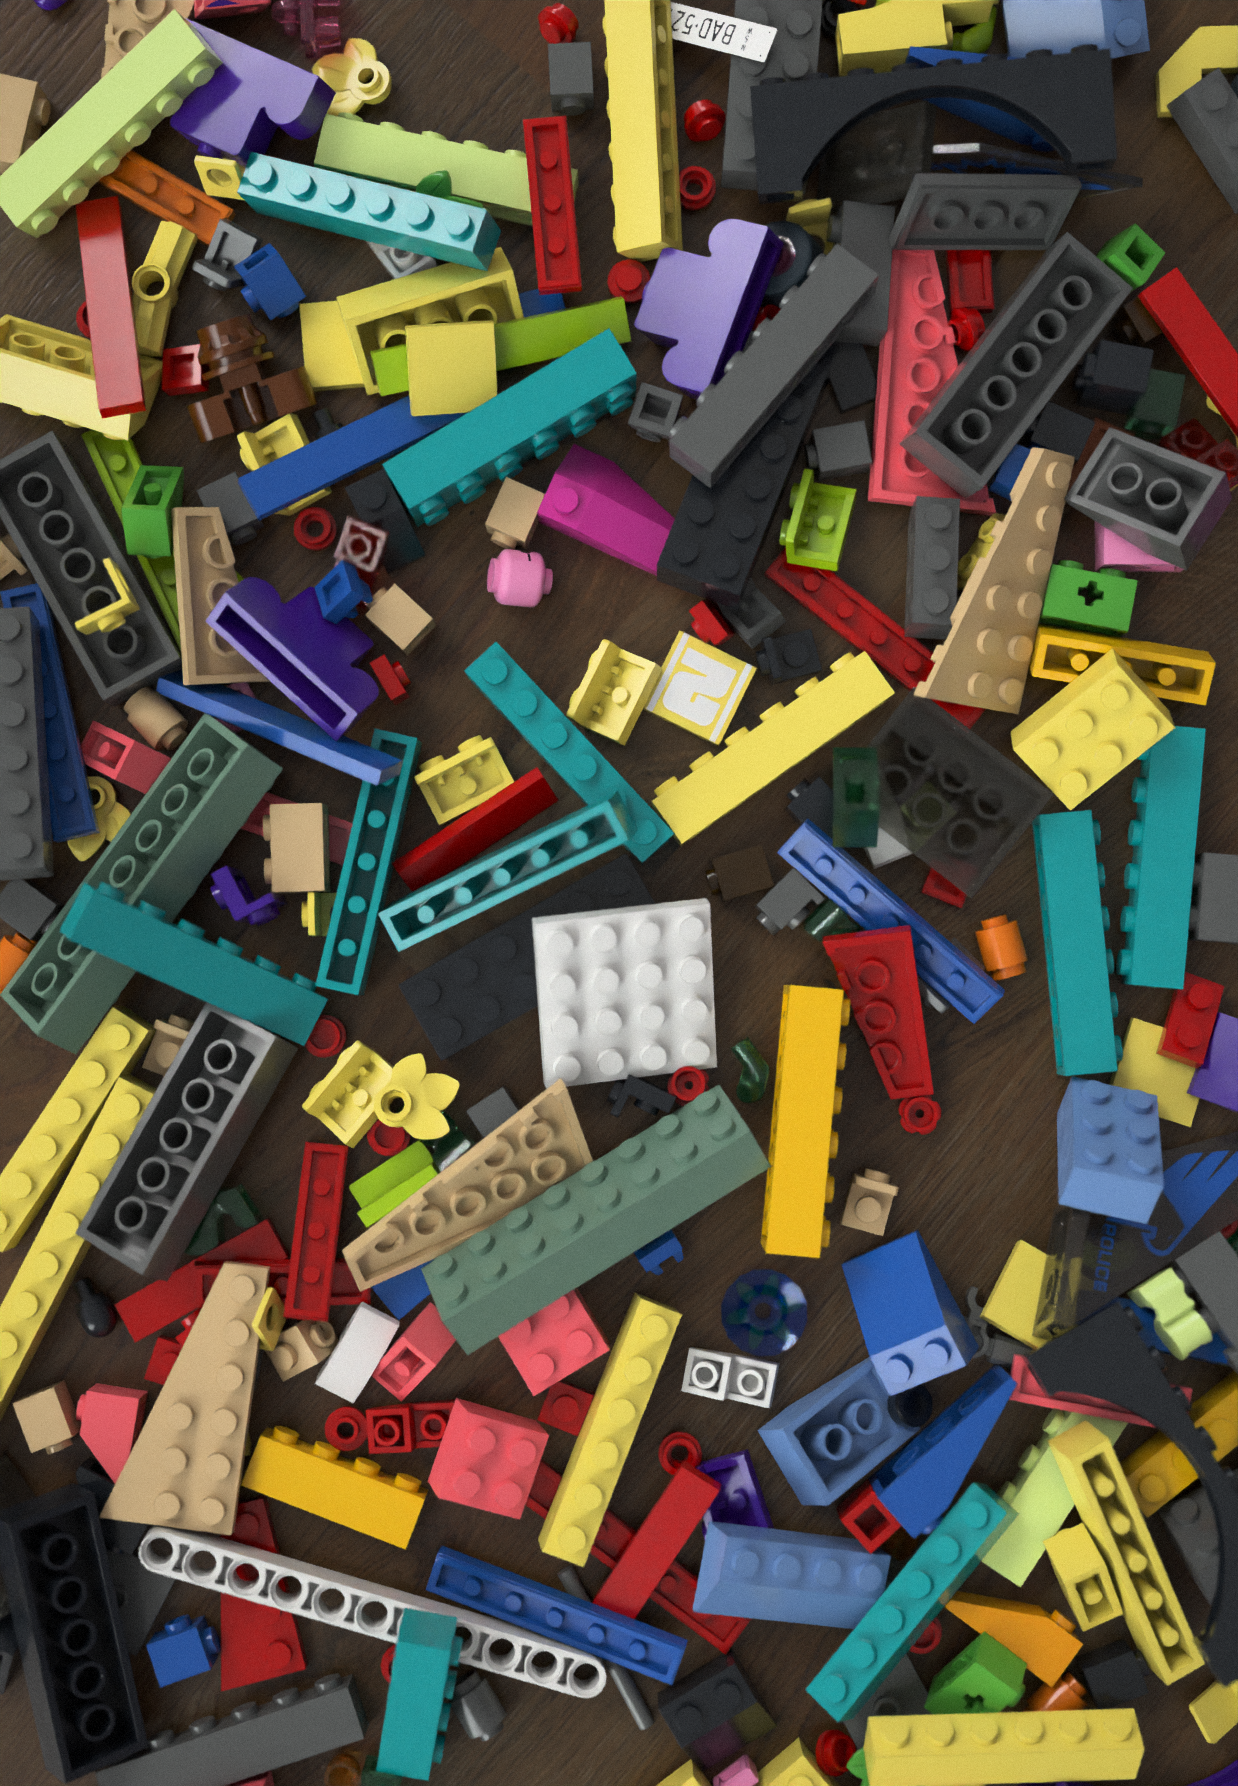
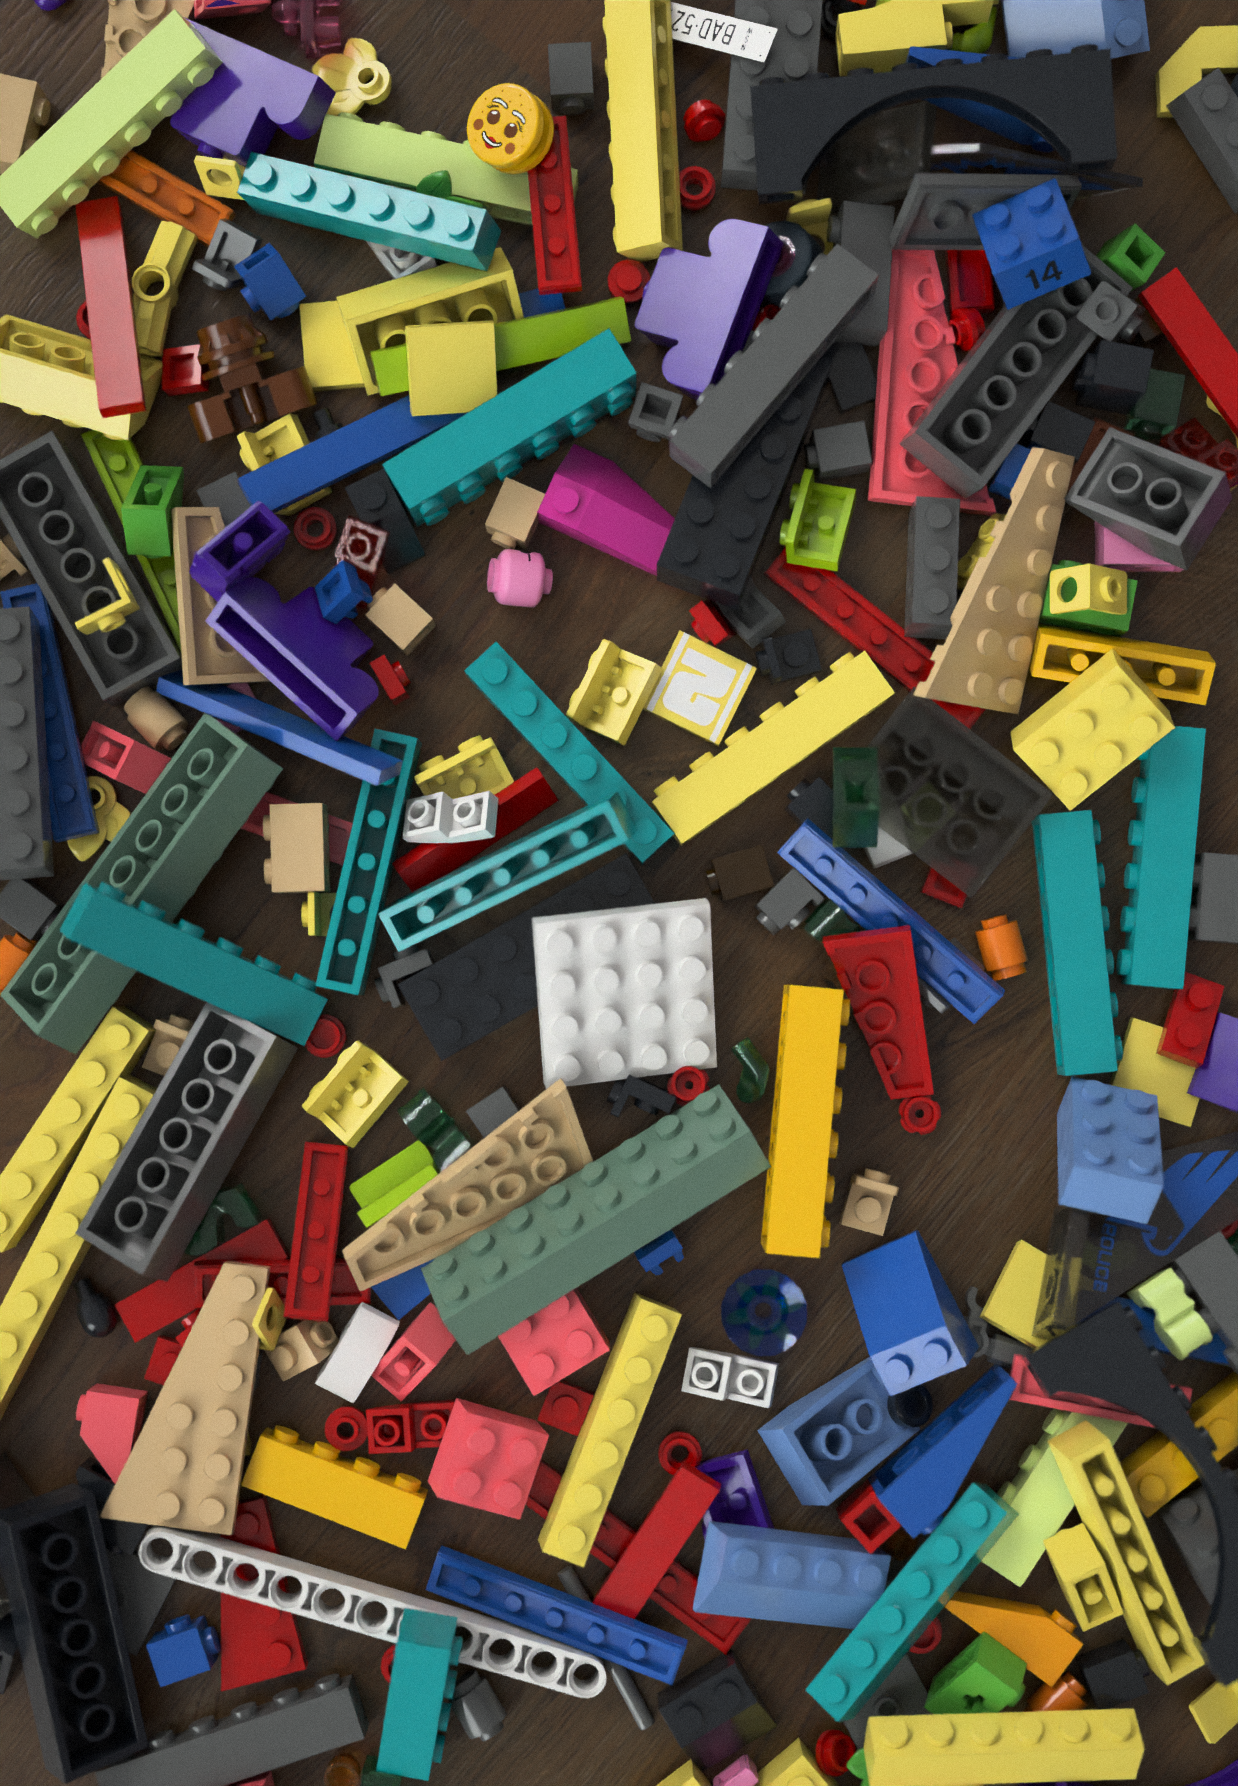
(48, 1418): tan brick -> none
(235, 894): dark purple bracket -> none
(239, 550): none -> dark purple brick
(387, 1139): red plate -> none
(406, 963): none -> dark grey bracket
(423, 1099): light yellow plate -> none
(449, 820): none -> white slope
(510, 128): none -> yellow head
(558, 24): red plate -> none
(1031, 243): none -> blue brick
(1097, 589): none -> light yellow bracket
(1112, 314): none -> dark grey bracket

